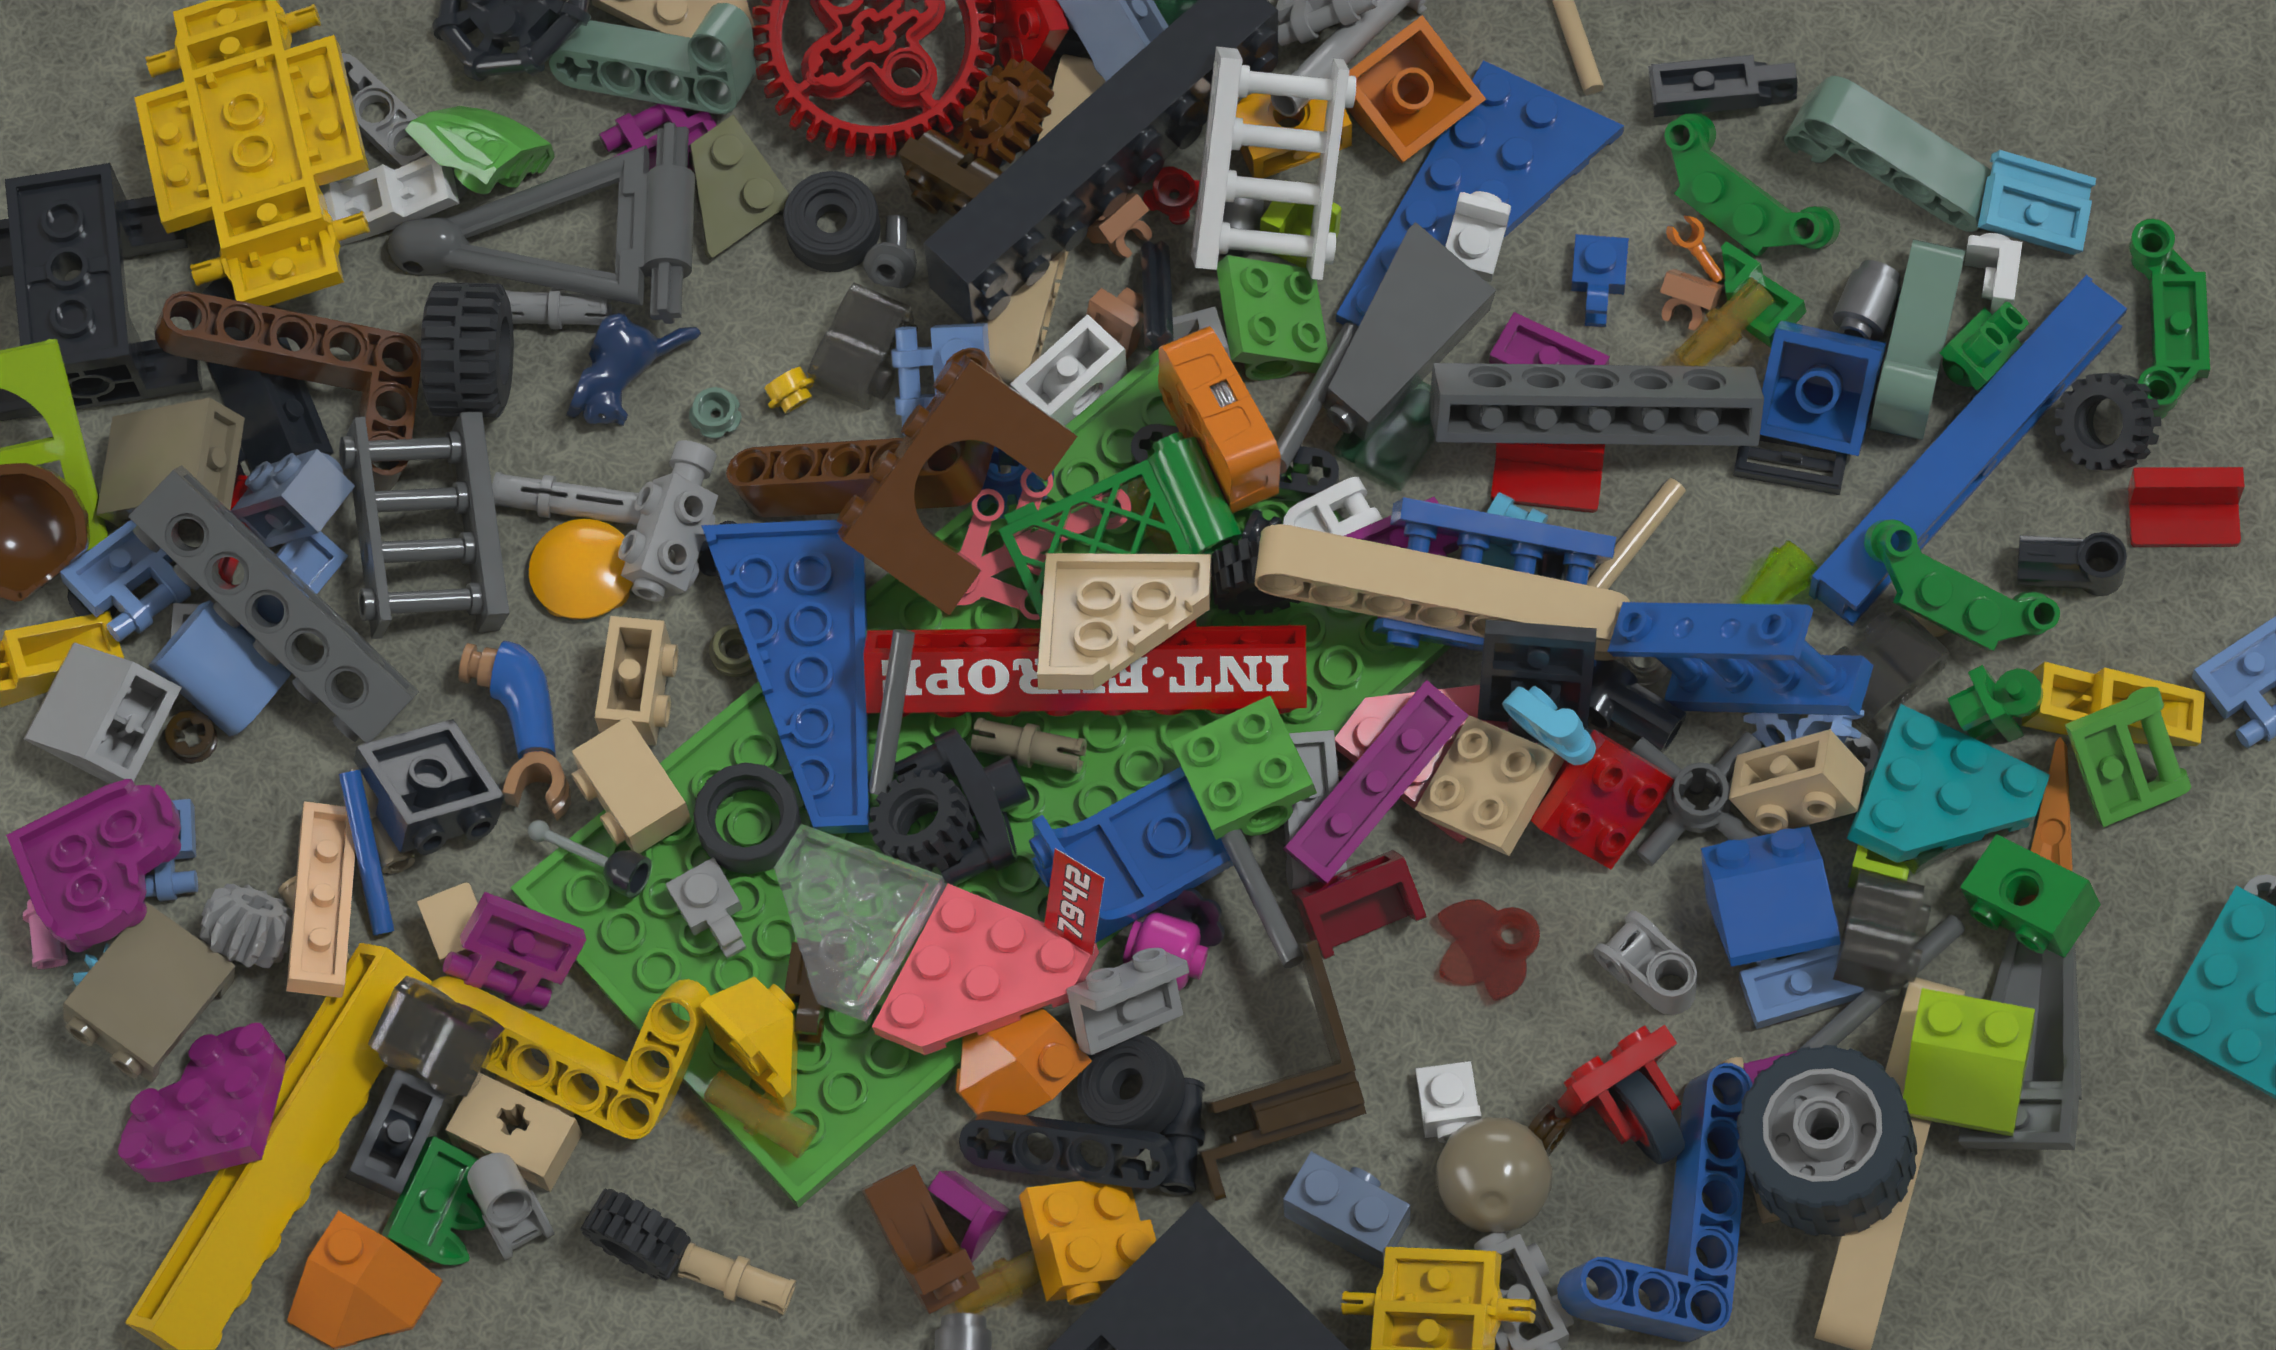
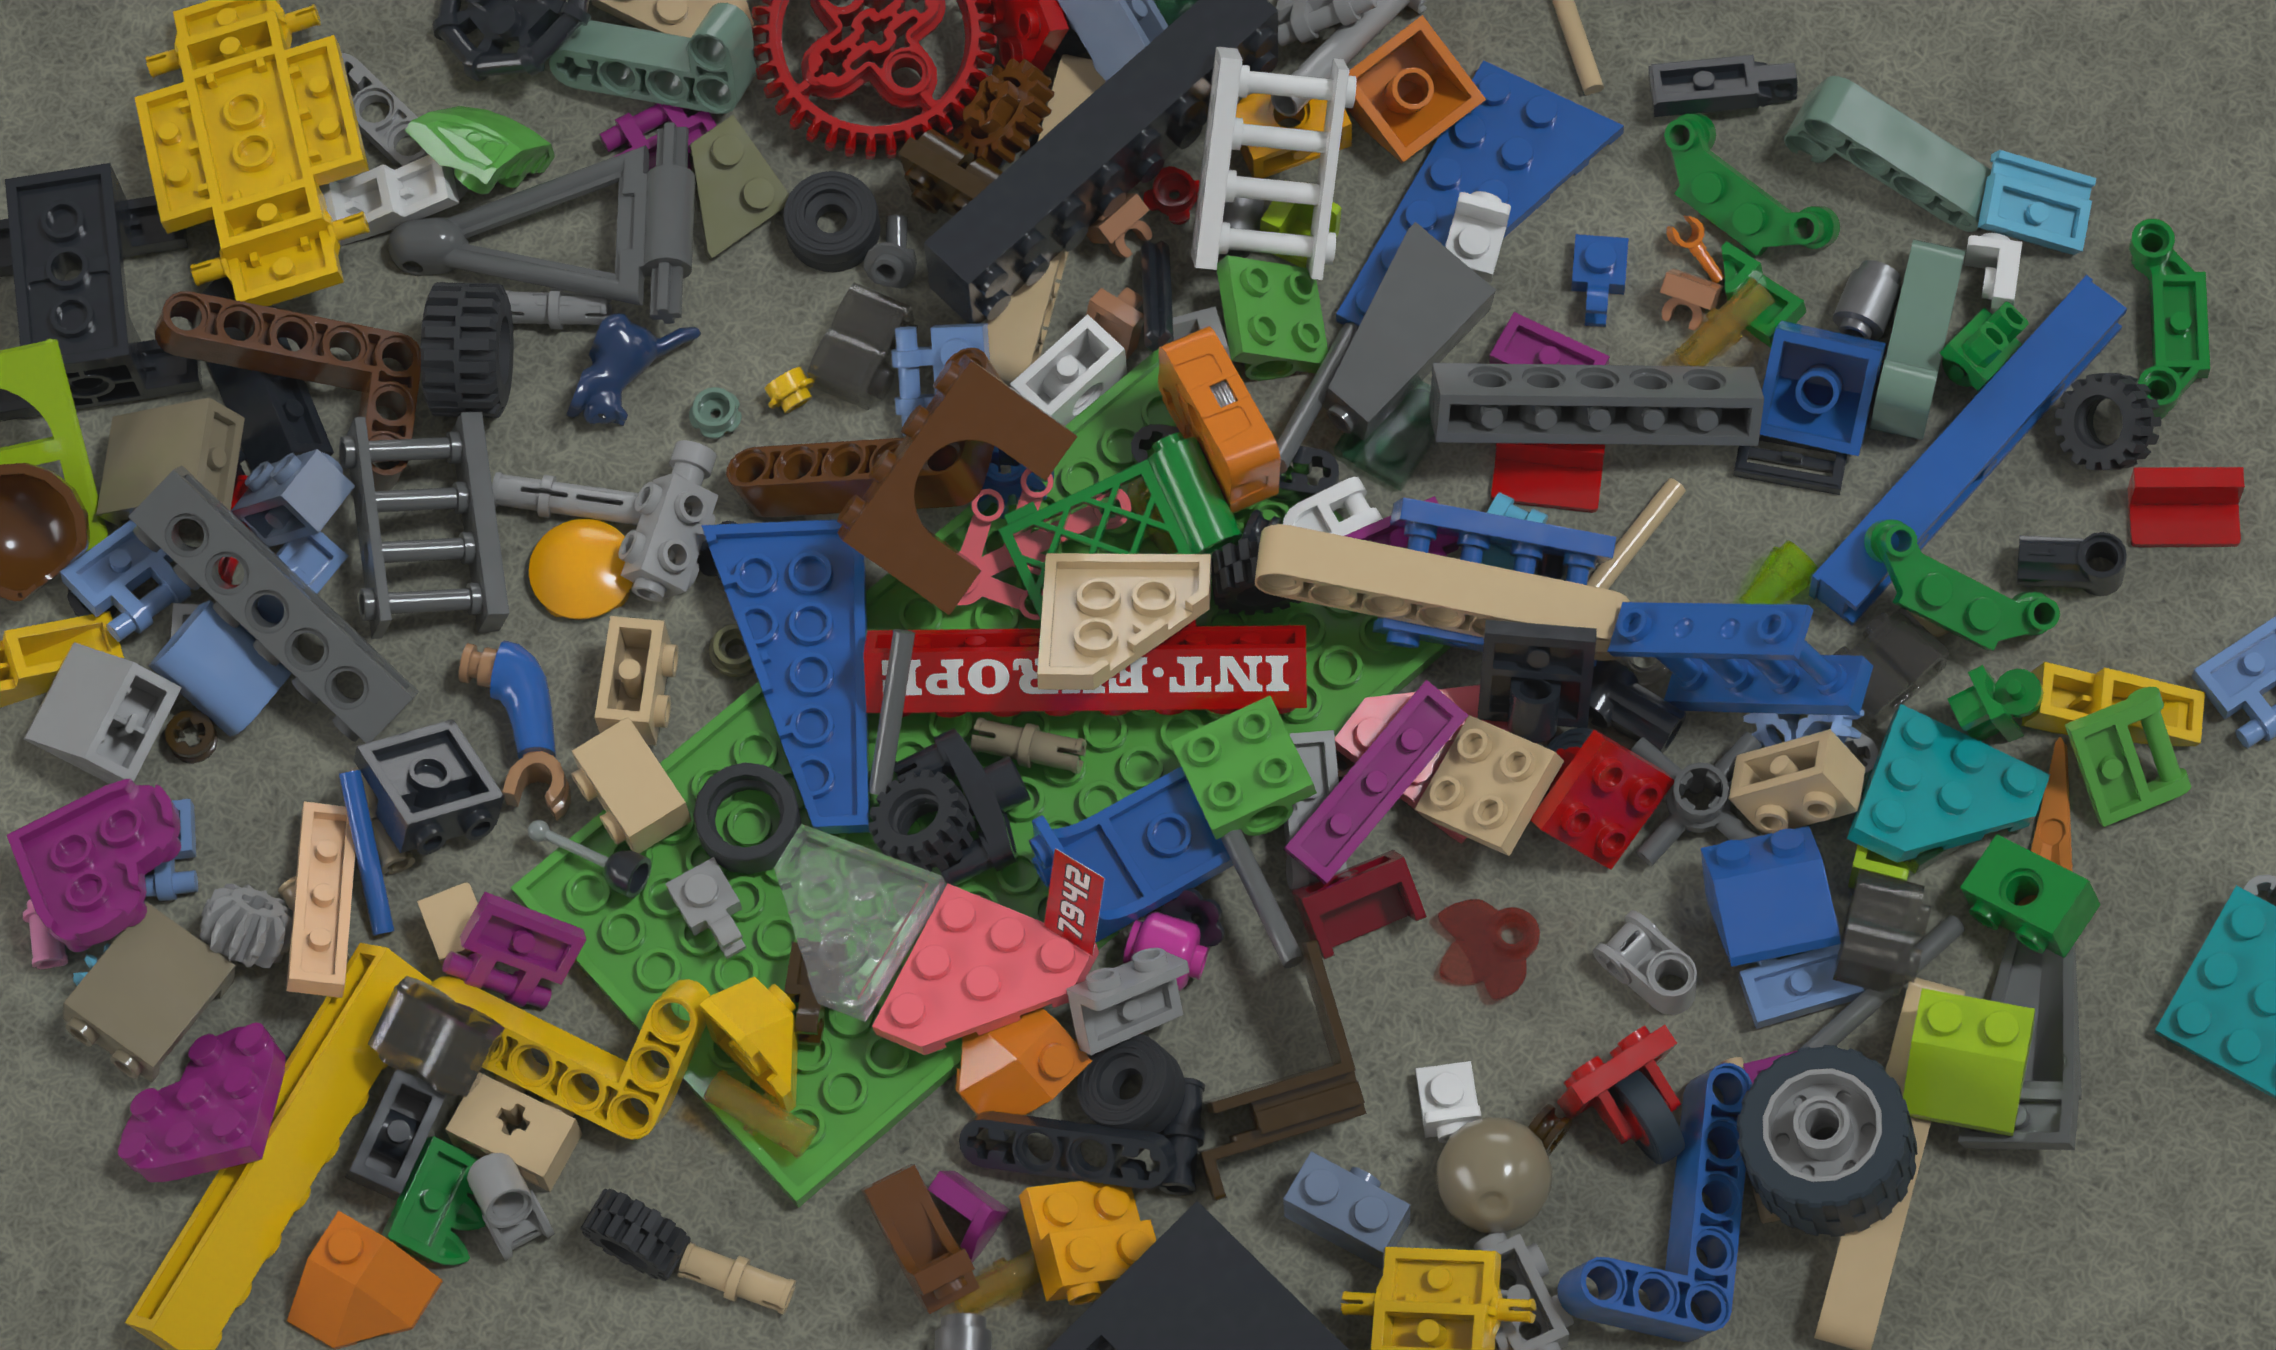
(1558, 730): medium azure plate -> none

